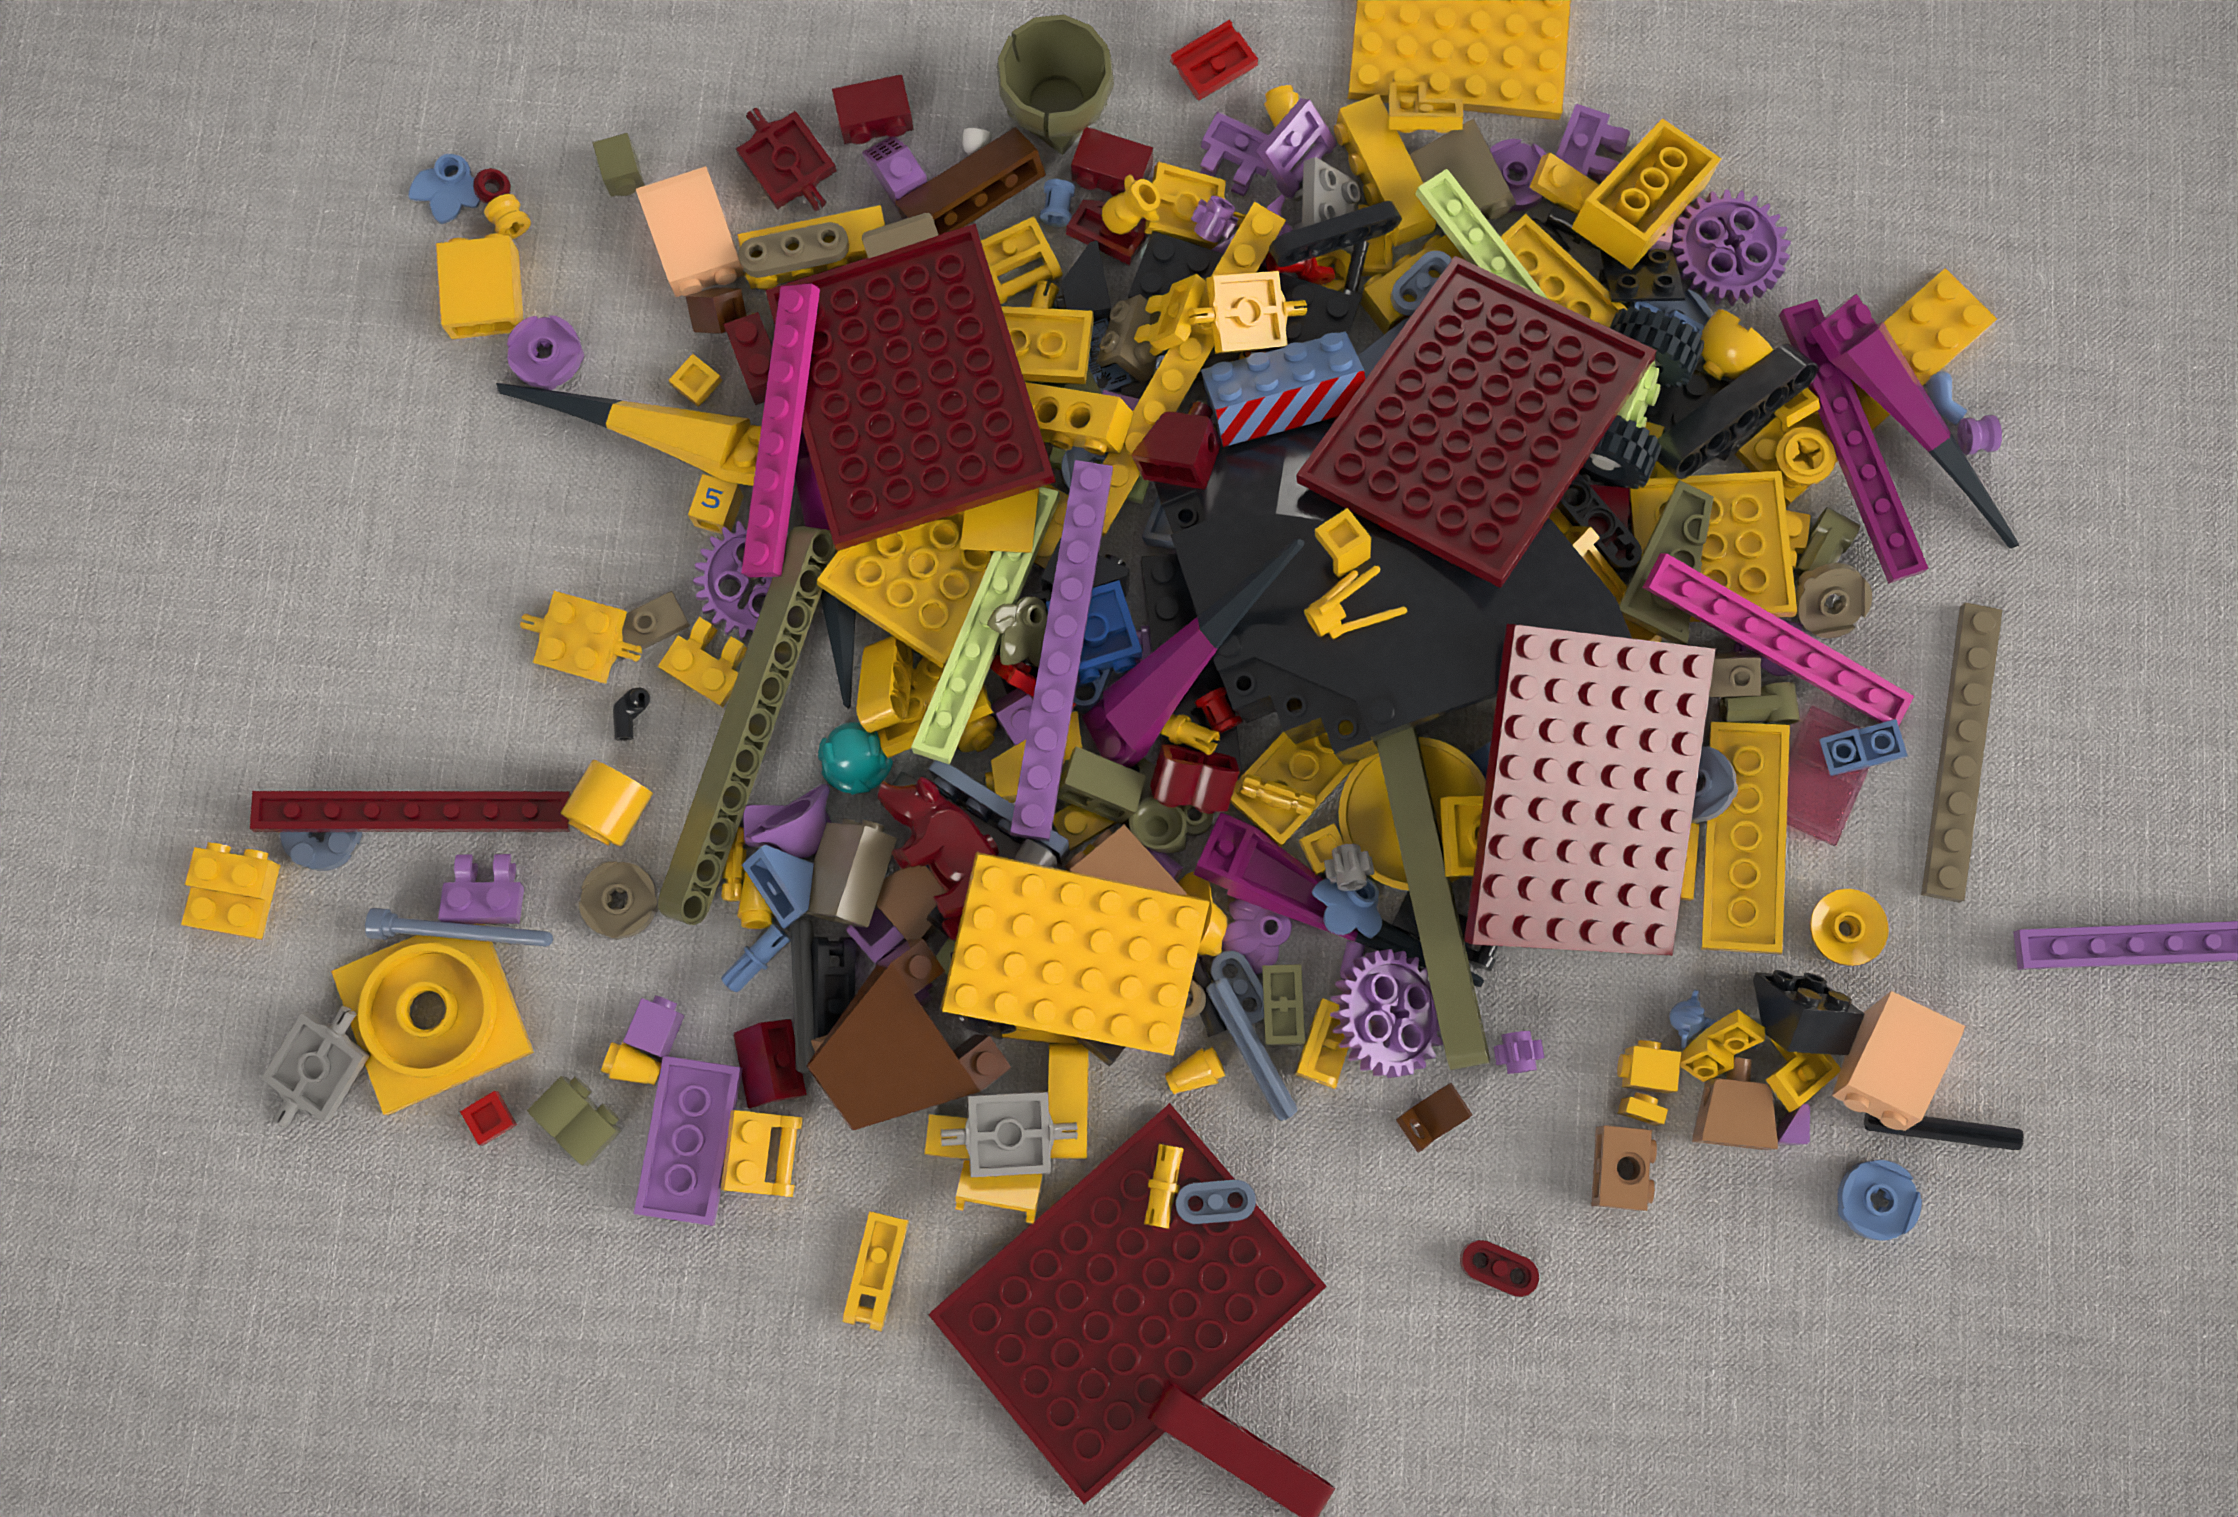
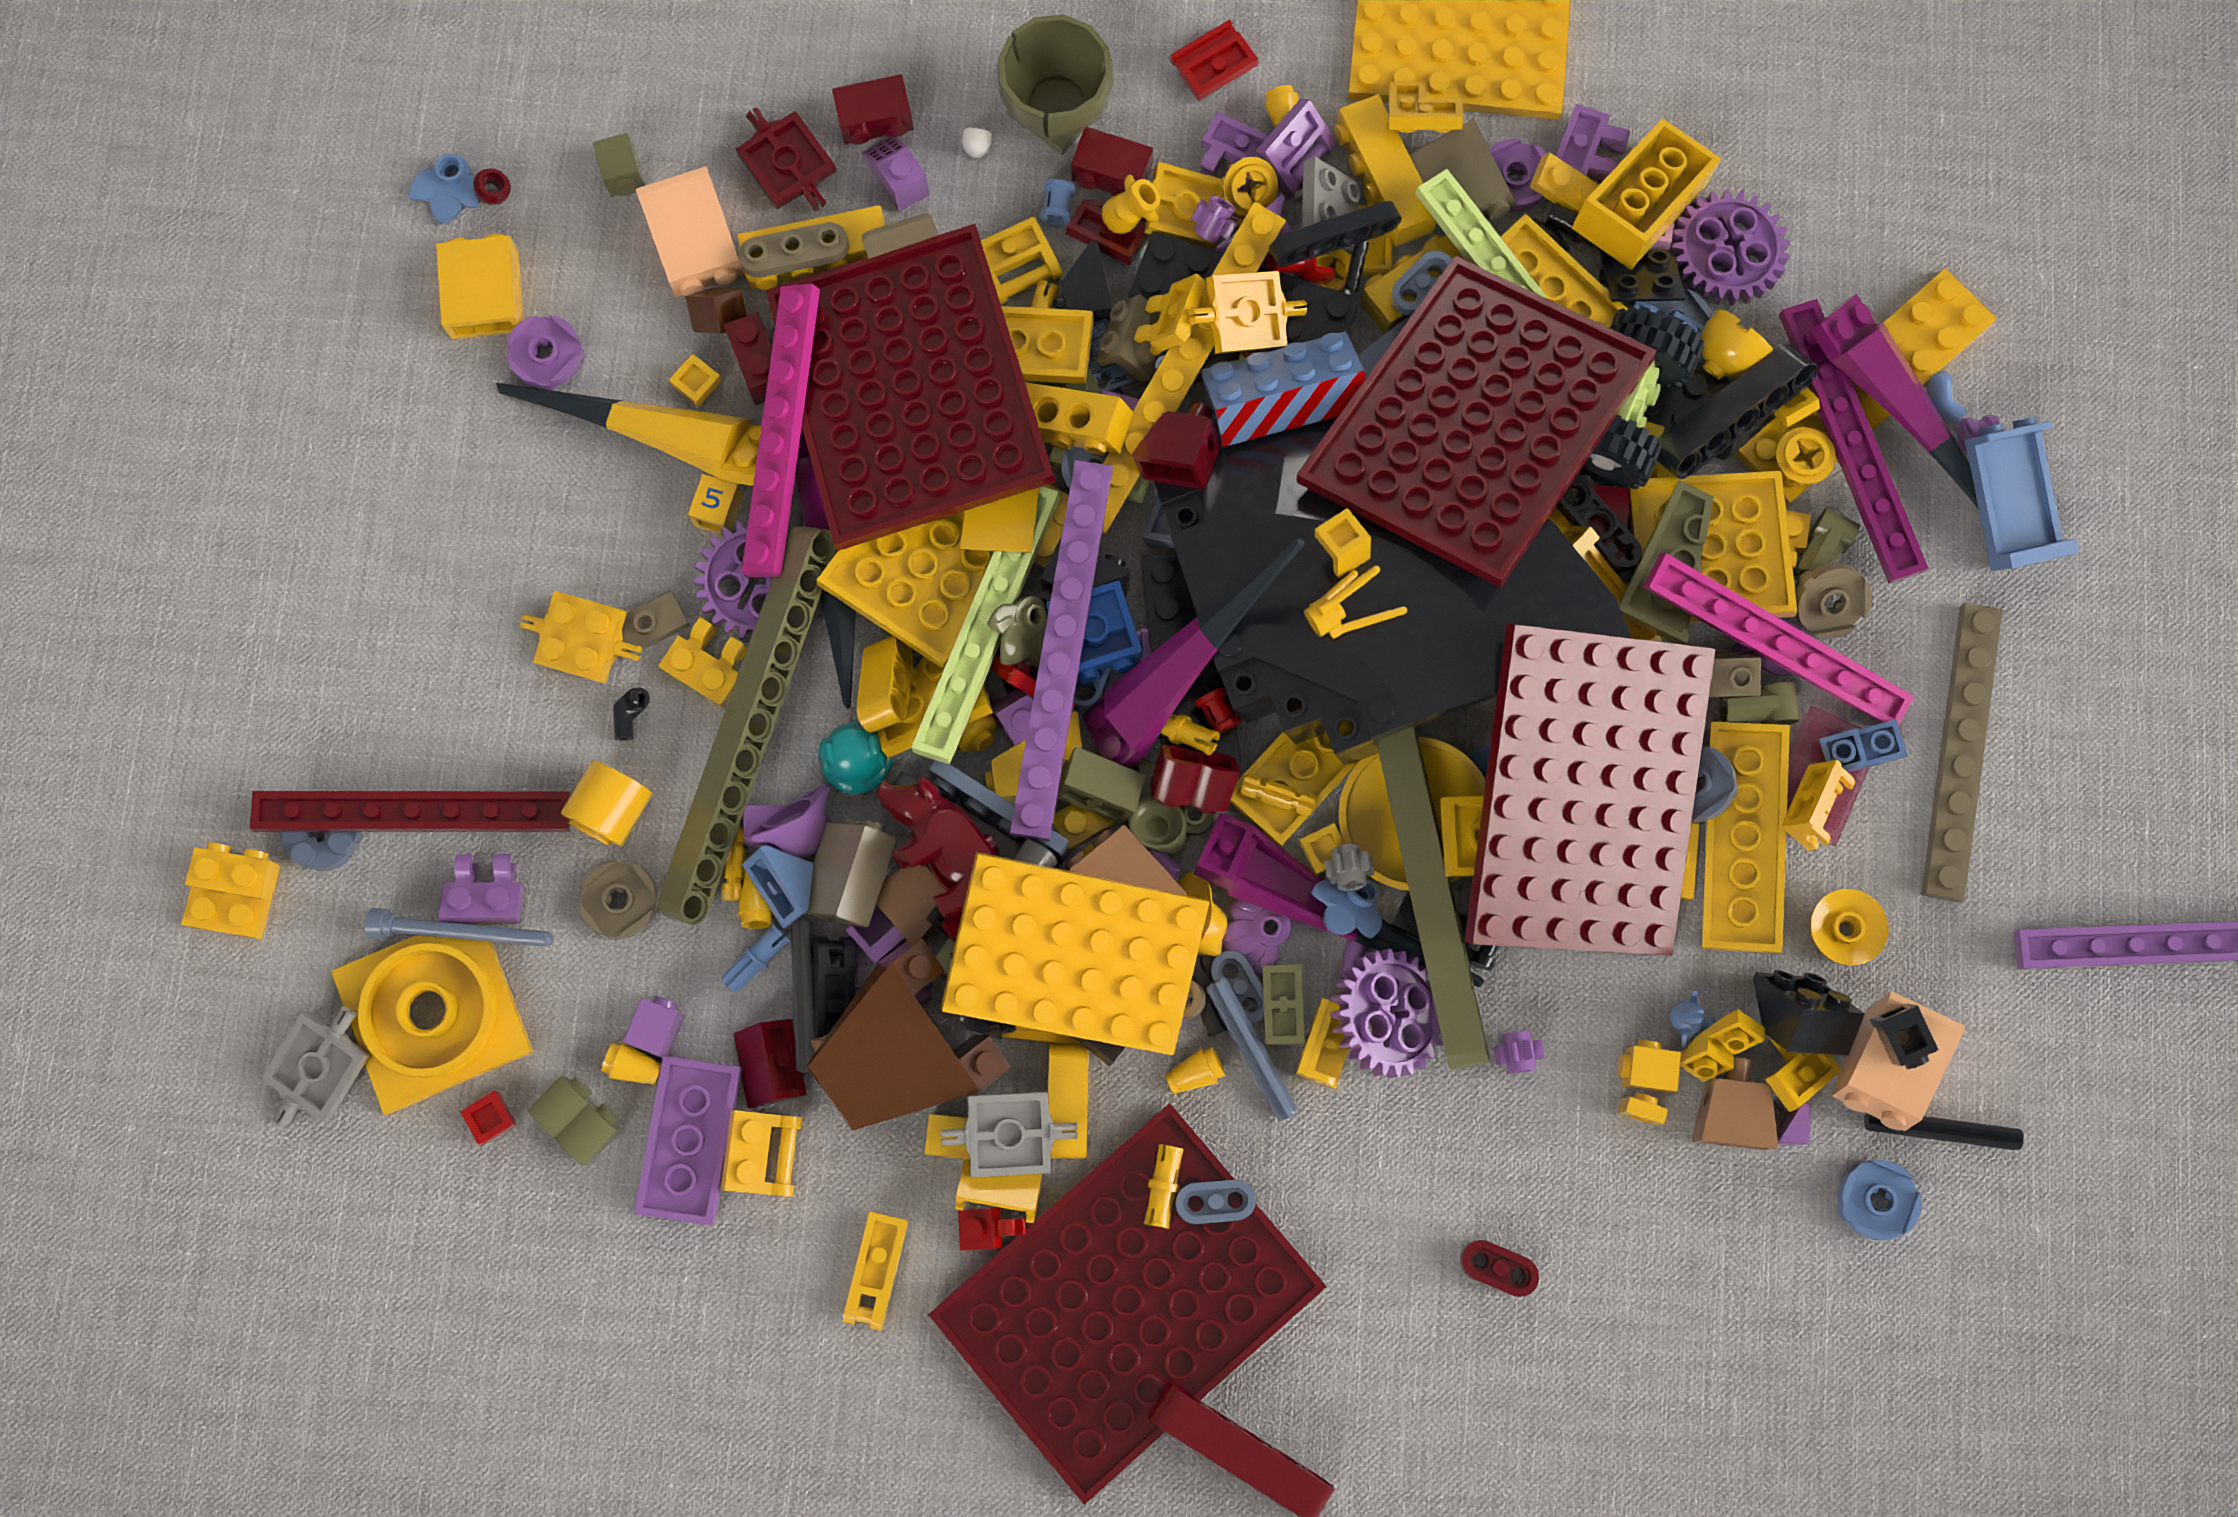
(507, 217): yellow wheel -> none
(976, 183): reddish brown brick -> none
(983, 1228): none -> red plate
(1262, 193): none -> yellow gear
(1434, 1116): reddish brown bracket -> none
(1608, 1187): medium nougat brick -> none
(1814, 801): none -> yellow hinge
(1920, 1040): none -> black brick
(2016, 495): none -> medium blue panel

